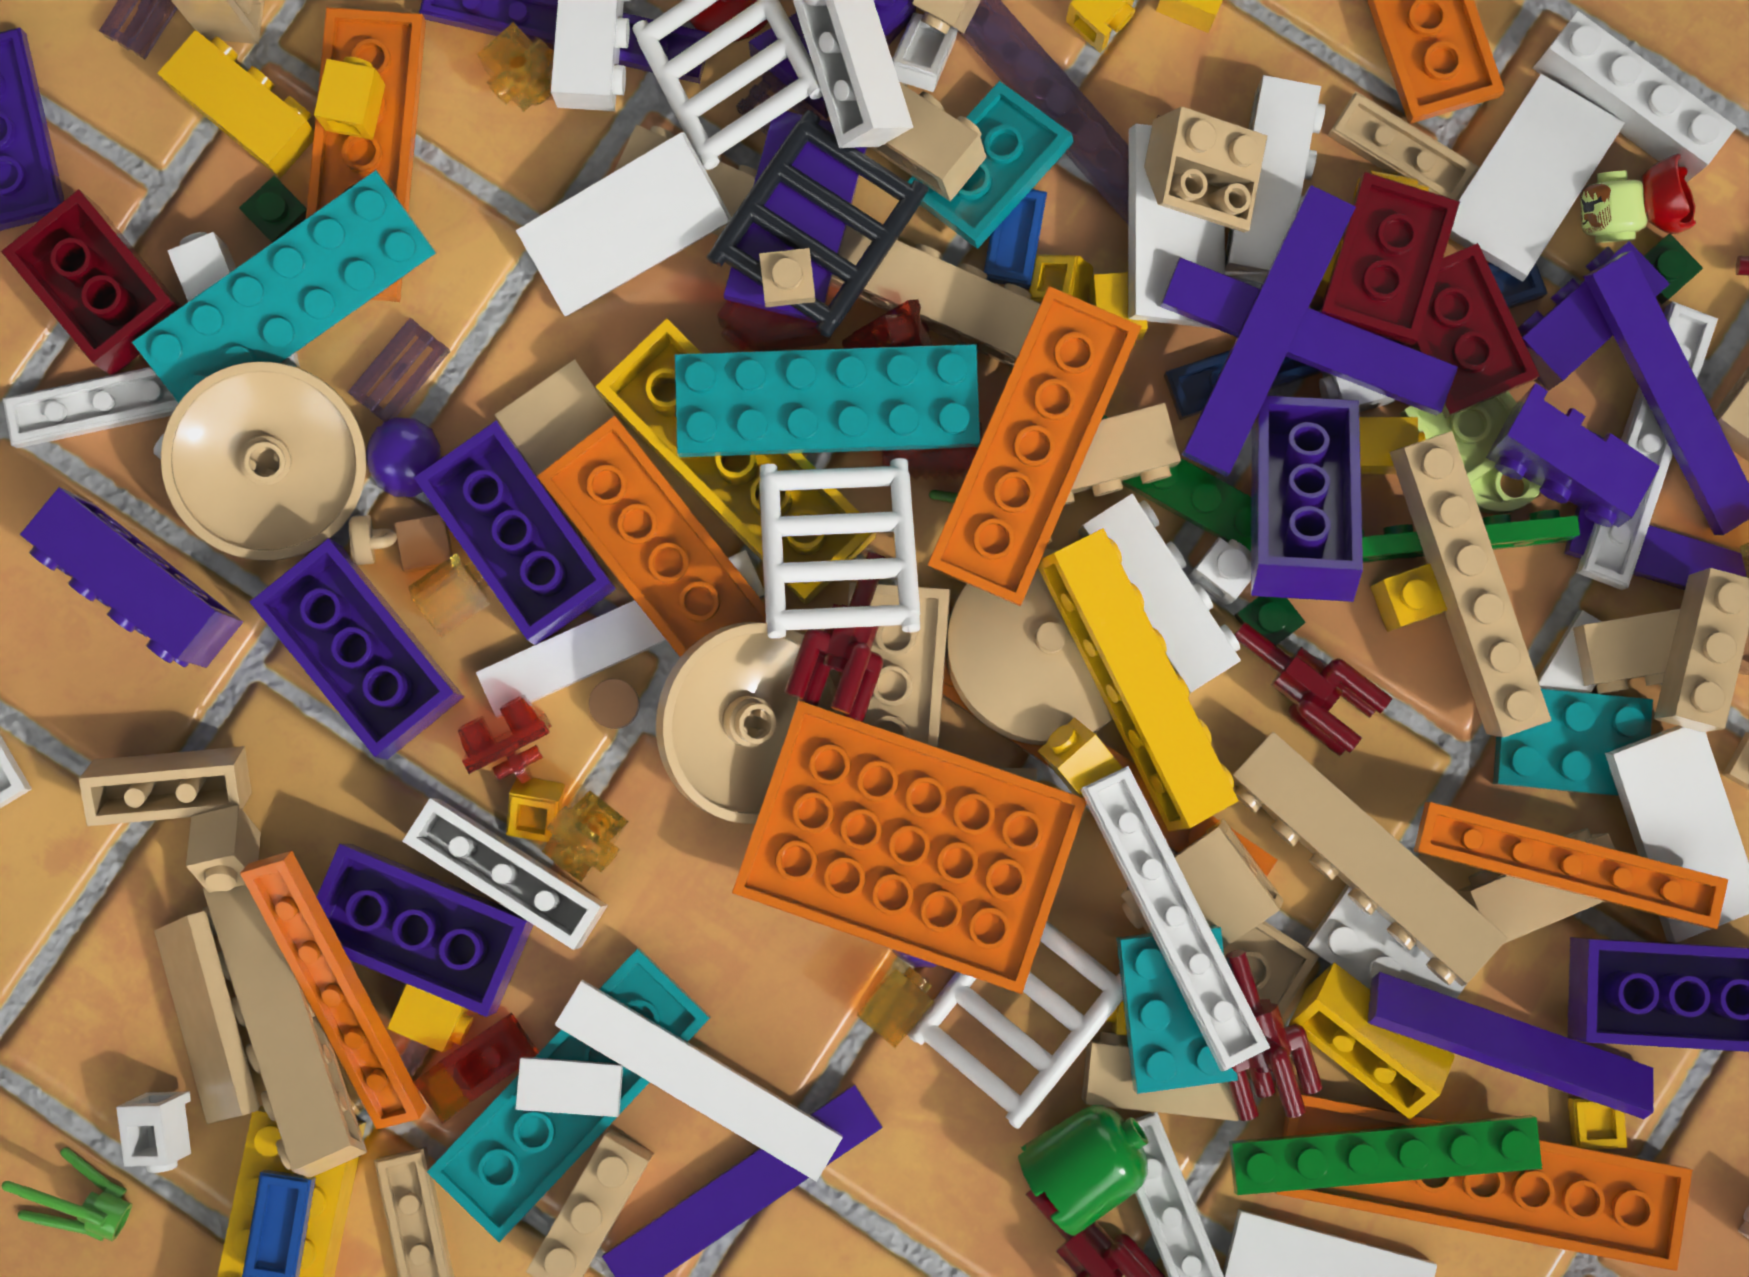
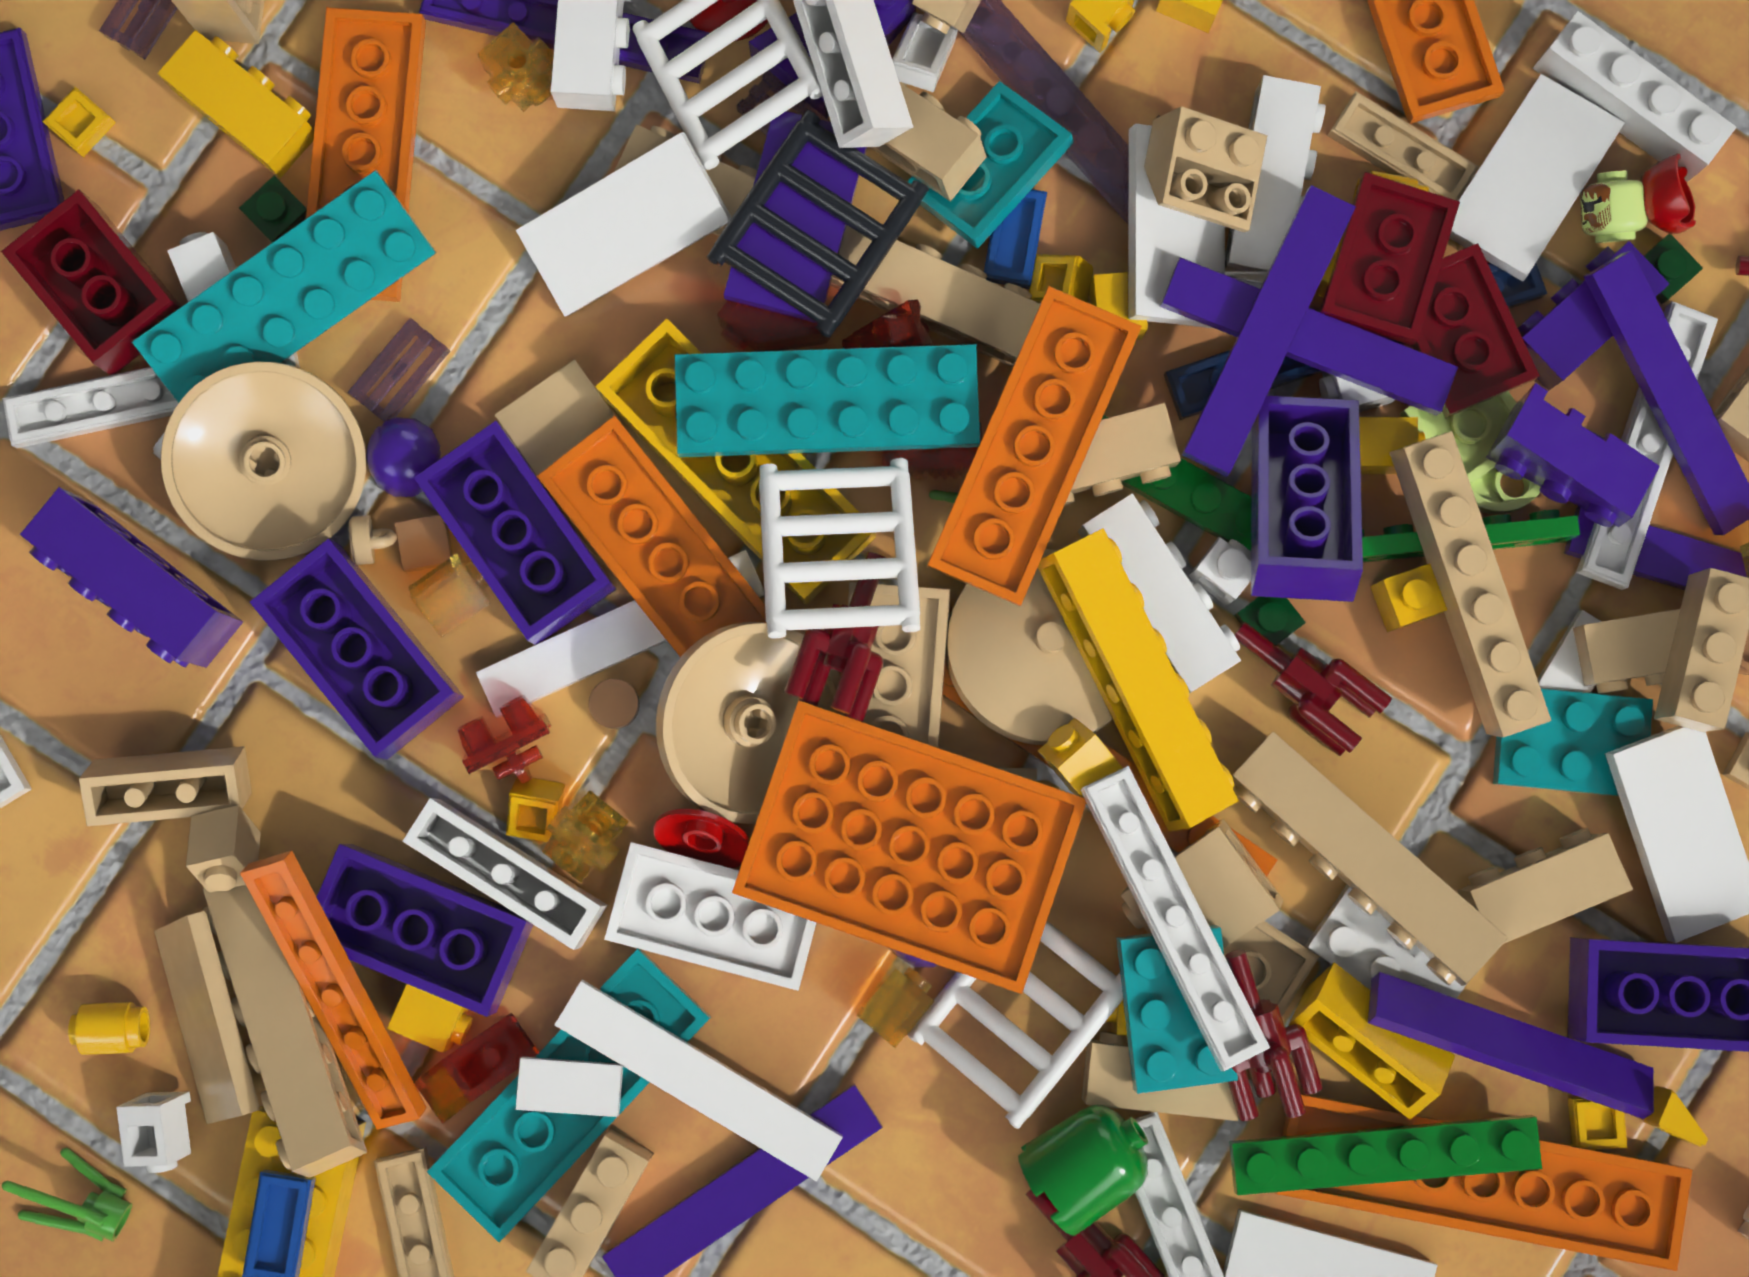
(79, 122): none -> yellow tile
(109, 1028): none -> yellow brick
(350, 97): yellow brick -> none
(690, 914): none -> white plate
(701, 836): none -> red dish
(787, 277): tan plate -> none
(1571, 865): orange plate -> none
(1674, 1118): none -> yellow slope

